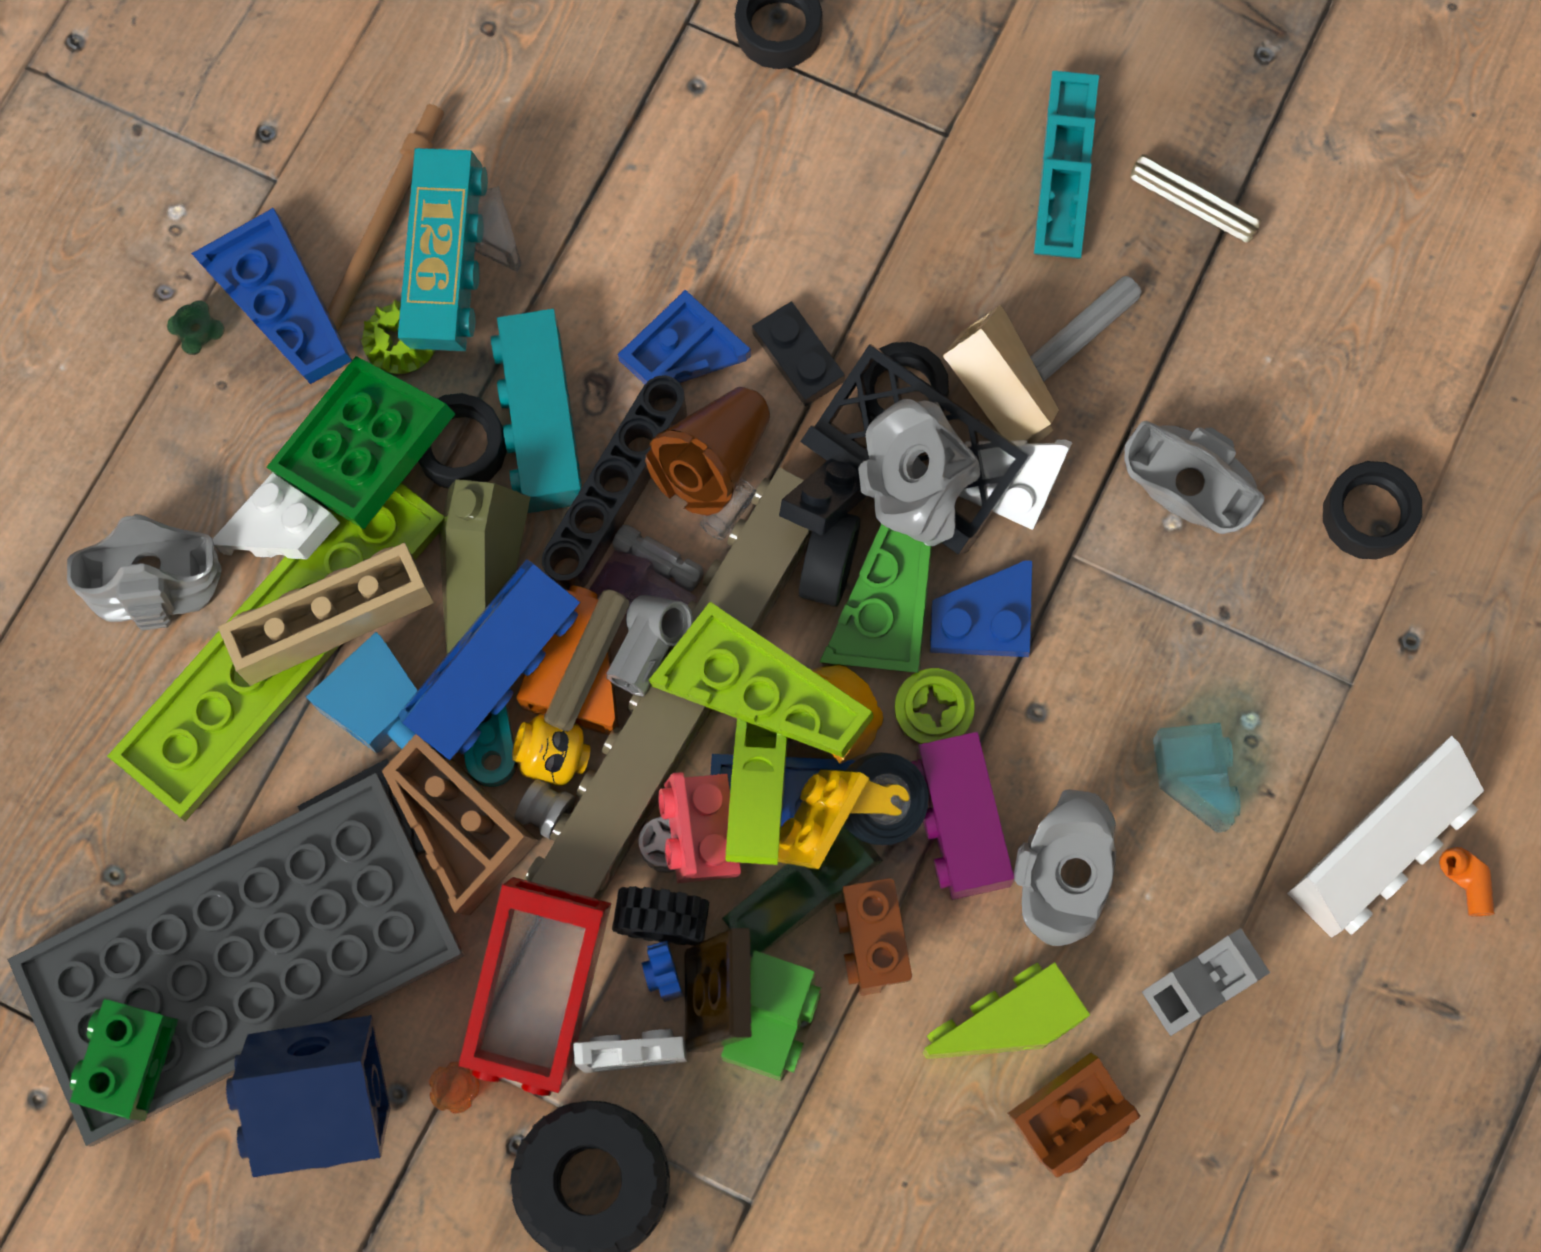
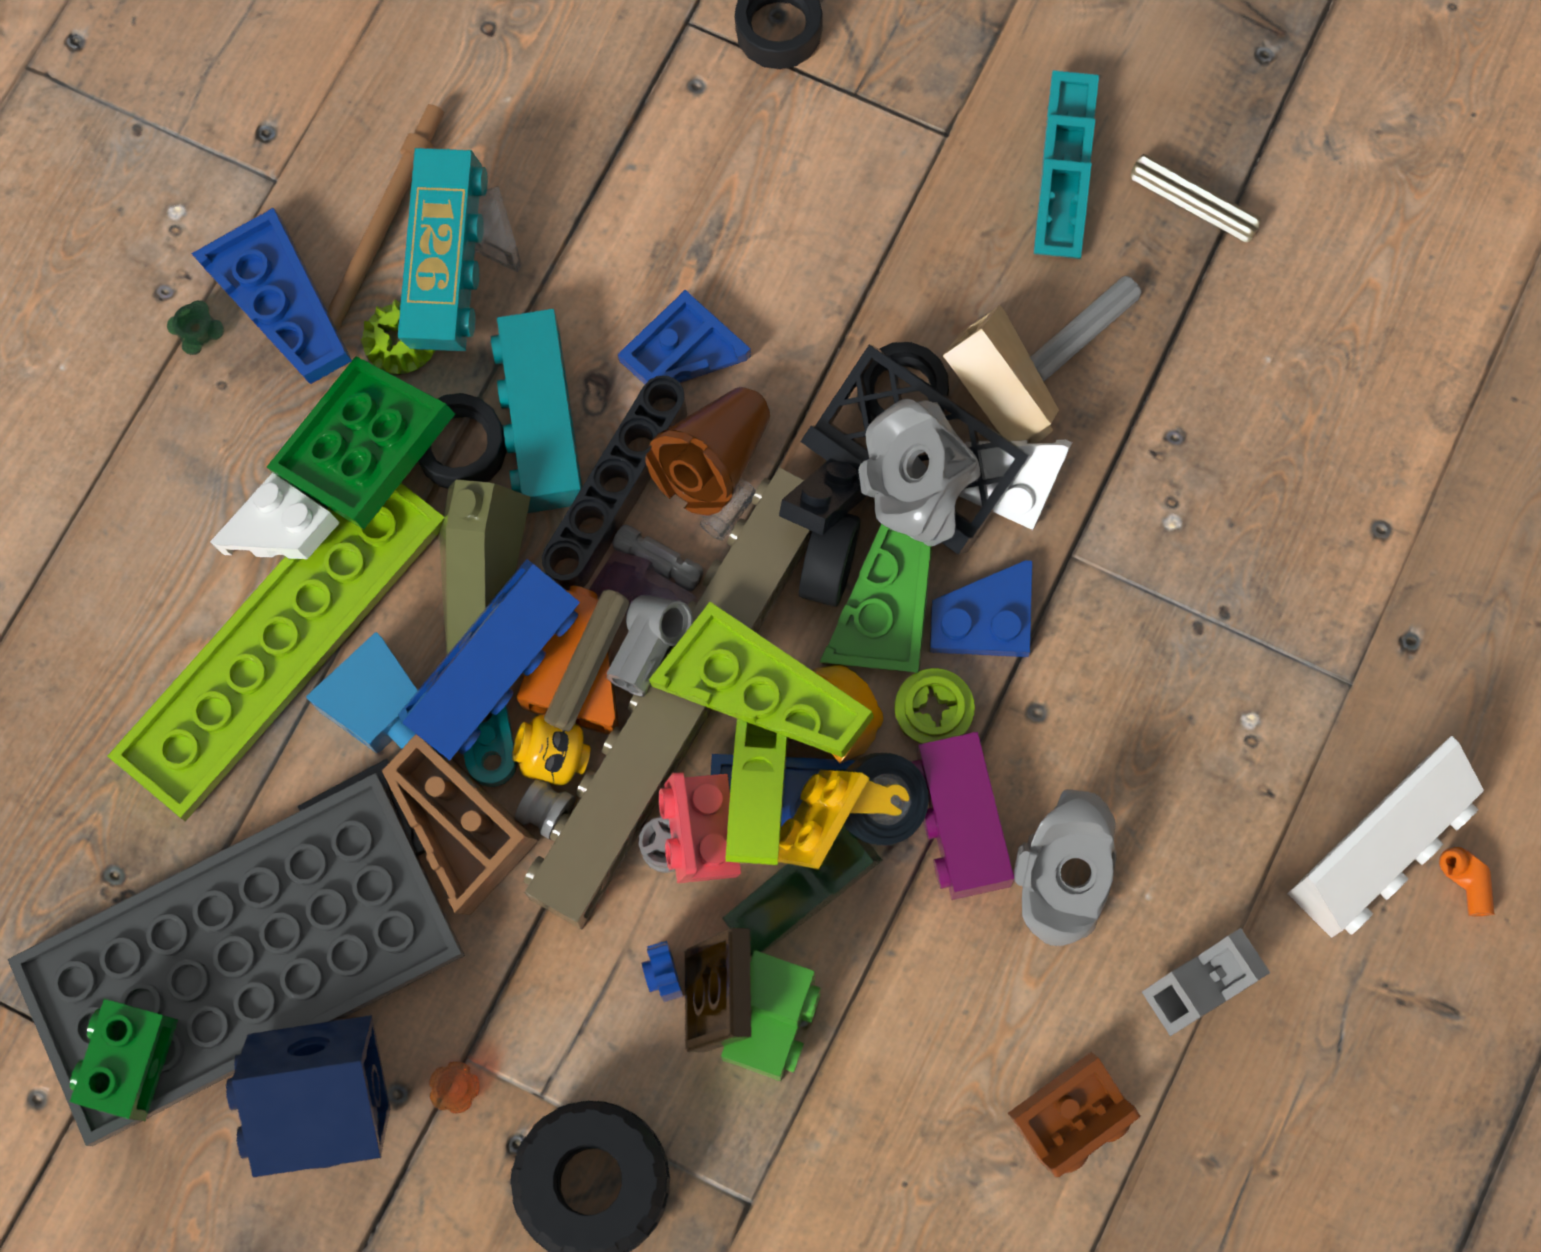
(127, 591): light grey piece -> none
(325, 614): tan brick -> none
(534, 986): window -> none
(612, 1053): white wing -> none
(660, 915): black tyre -> none
(798, 353): black plate -> none
(876, 936): dark orange bracket -> none
(1021, 1020): lime slope -> none
(1195, 774): clear light blue slope -> none
(1229, 492): light grey piece -> none
(1388, 478): black tyre -> none

